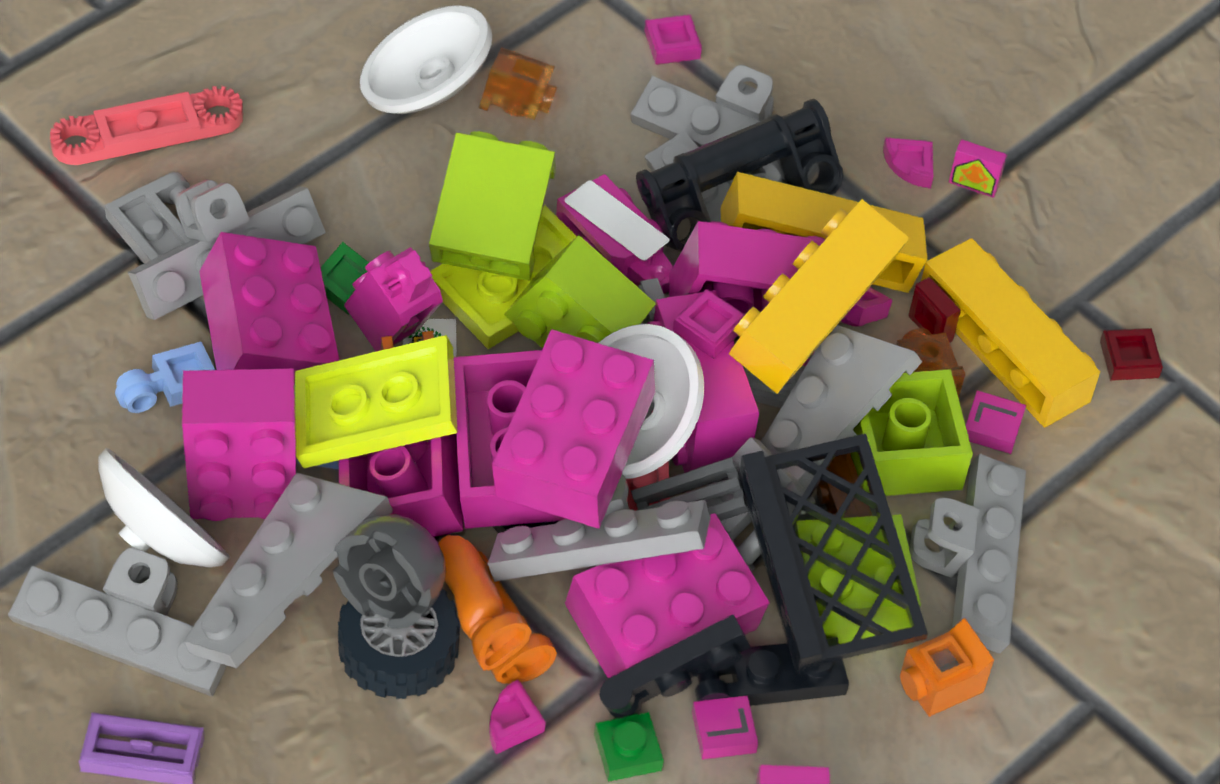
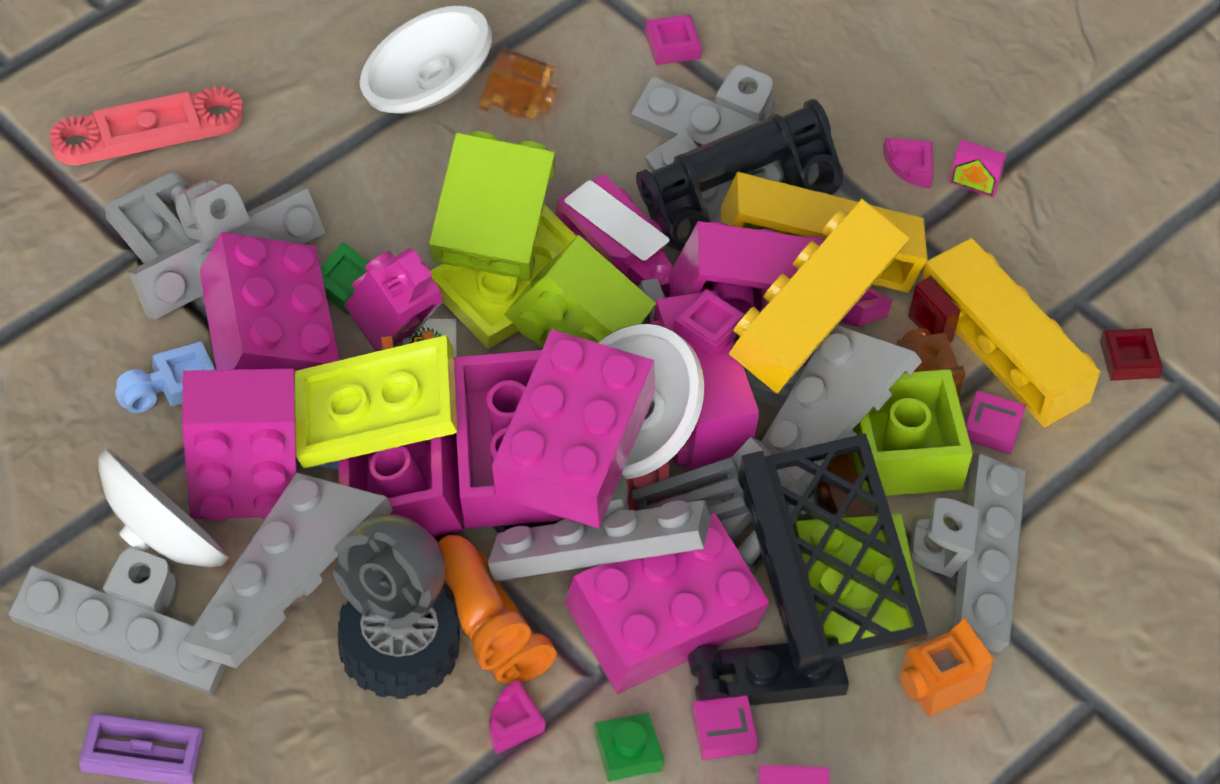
(673, 668): black plate -> none

